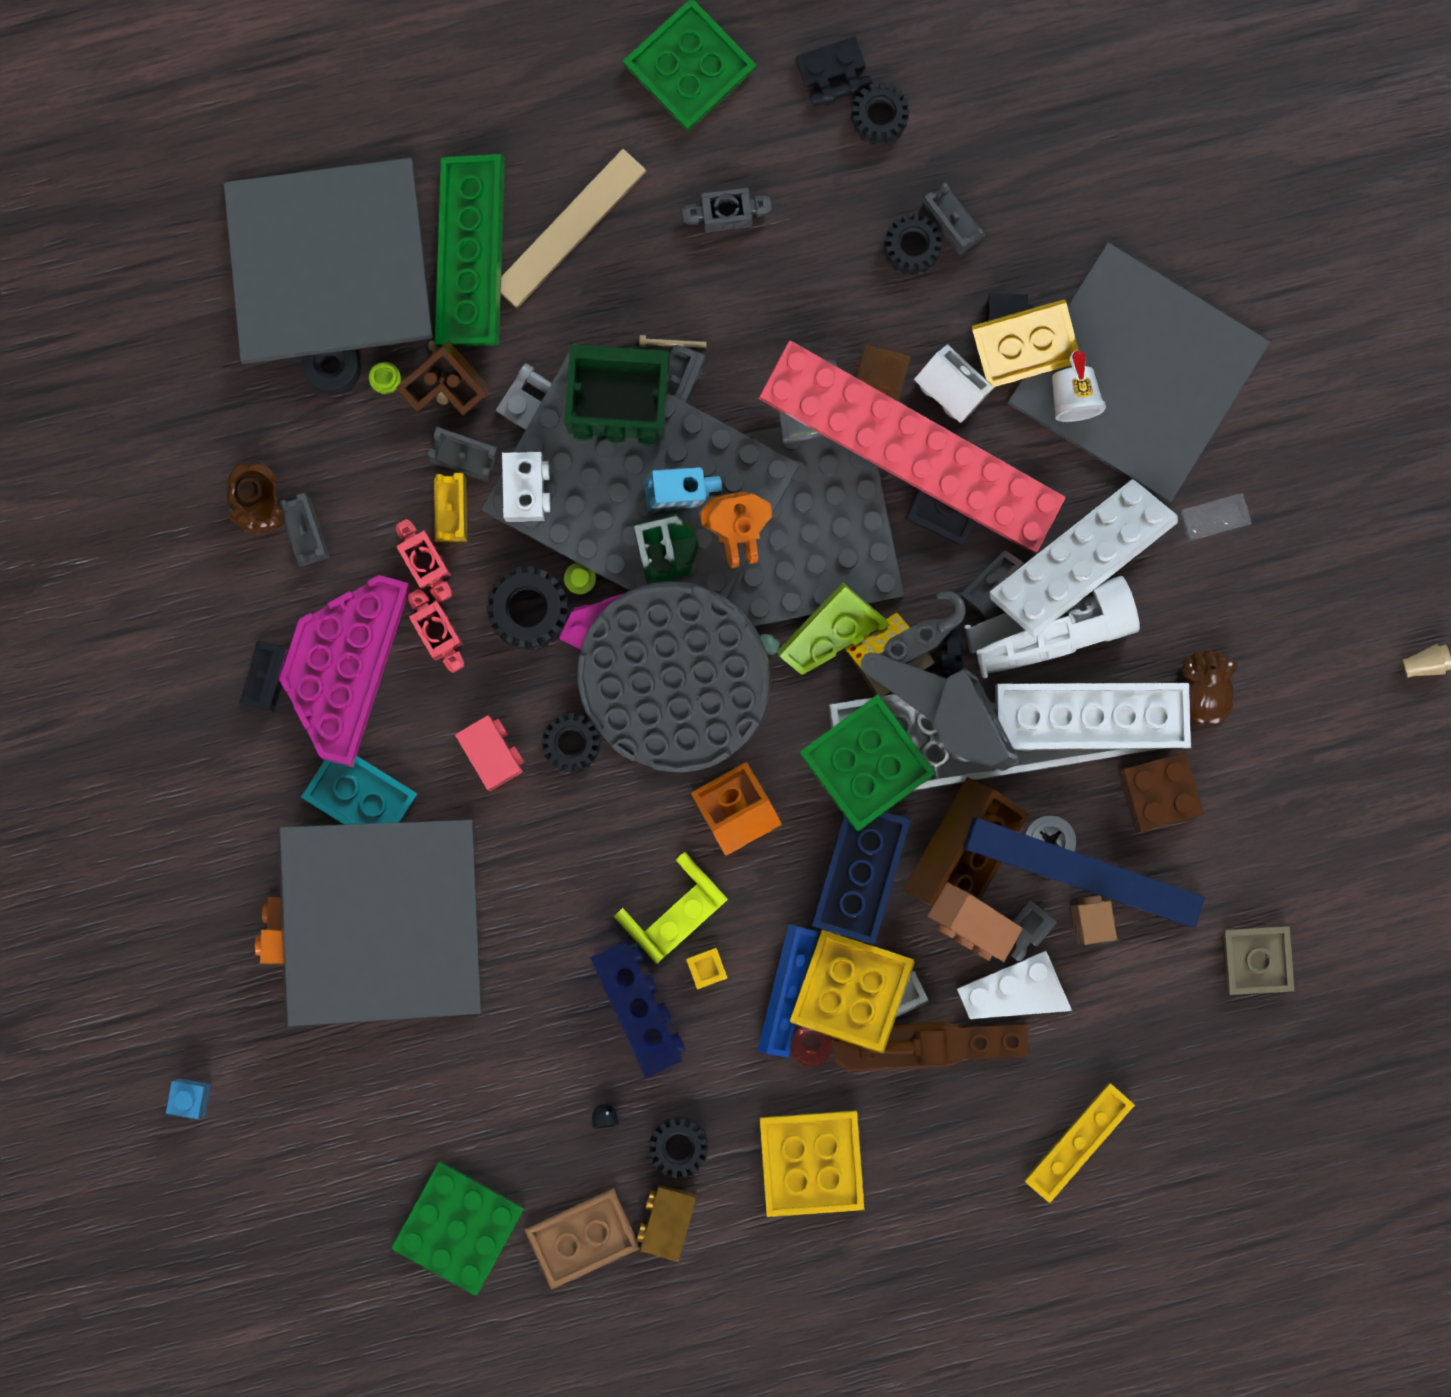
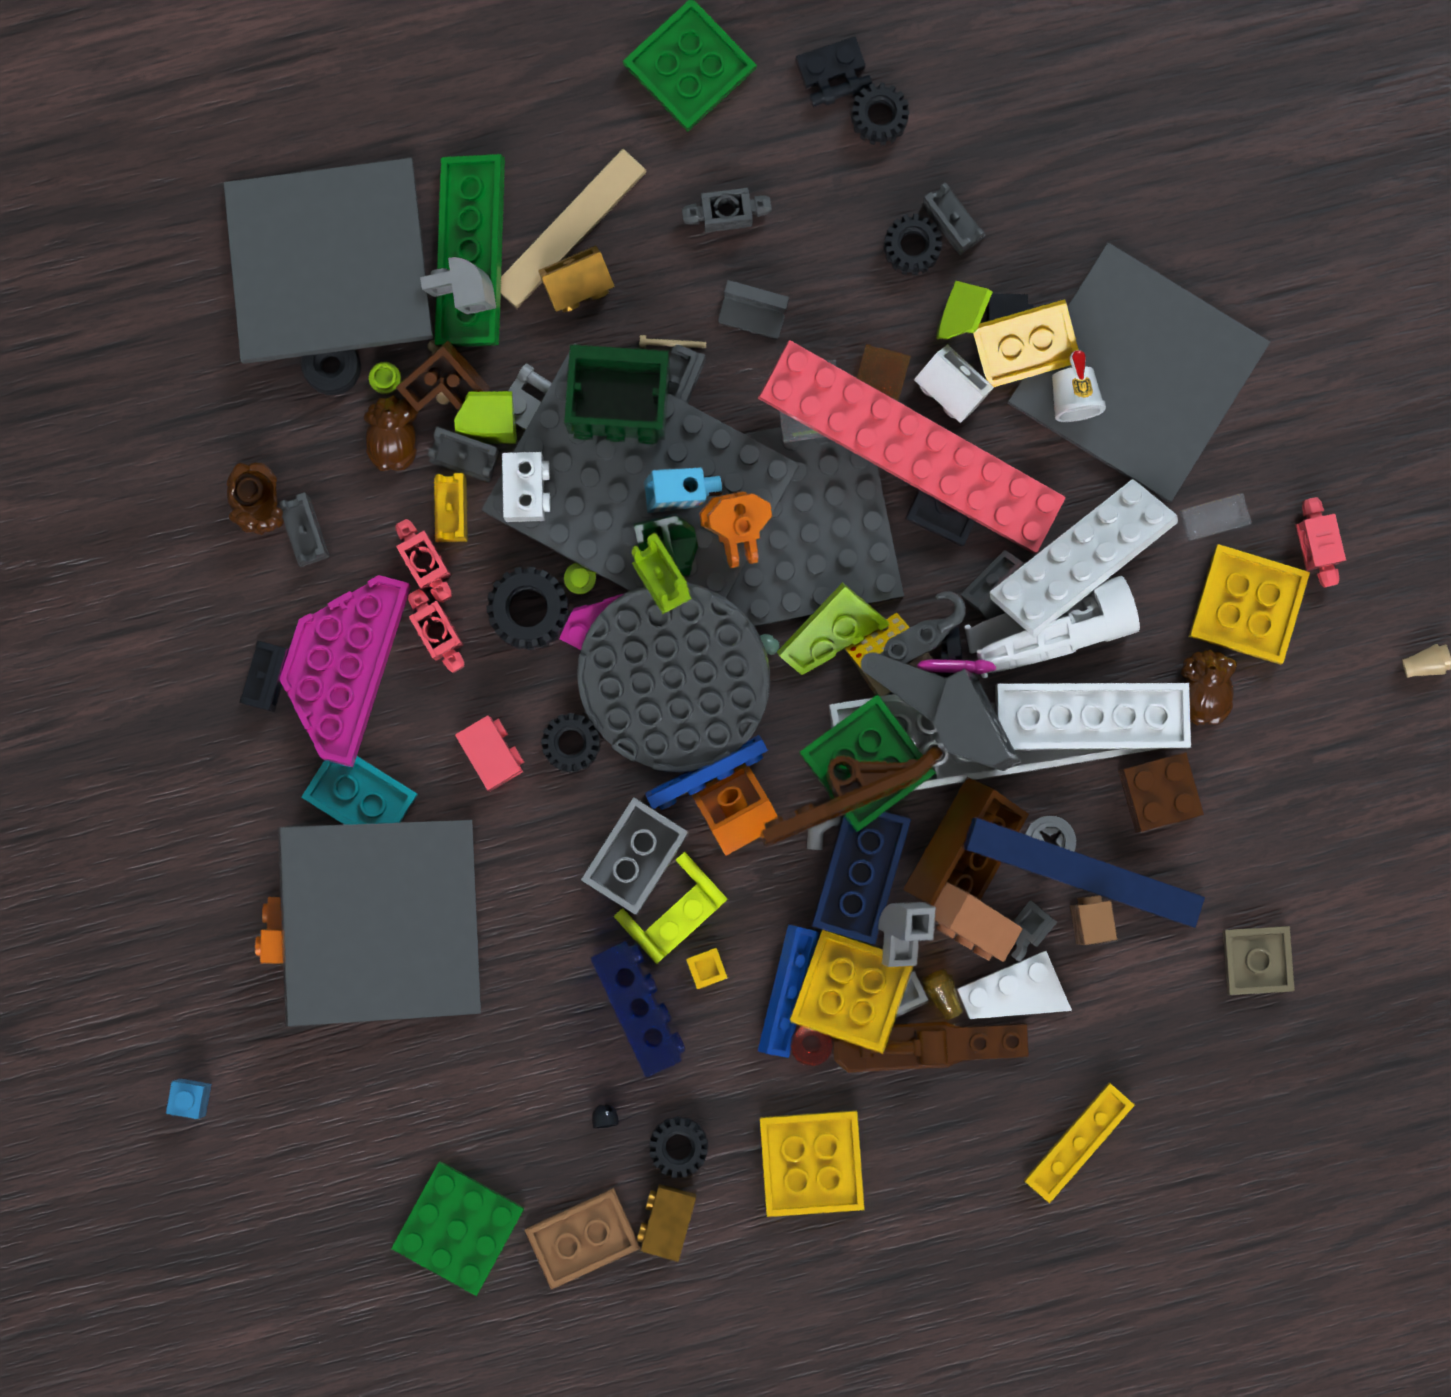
(391, 434): none -> reddish brown hair
(467, 282): none -> light grey brick
(487, 417): none -> lime slope
(576, 279): none -> pearl gold brick
(635, 856): none -> light grey brick
(660, 575): none -> lime hinge
(694, 781): none -> blue plate
(753, 309): none -> dark grey panel
(816, 833): none -> light grey arm
(867, 784): none -> reddish brown piece
(903, 928): none -> light grey brick
(942, 992): none -> clear yellow cone
(956, 666): none -> dark pink piece
(963, 310): none -> lime slope
(1249, 604): none -> yellow plate
(1320, 542): none -> coral piece

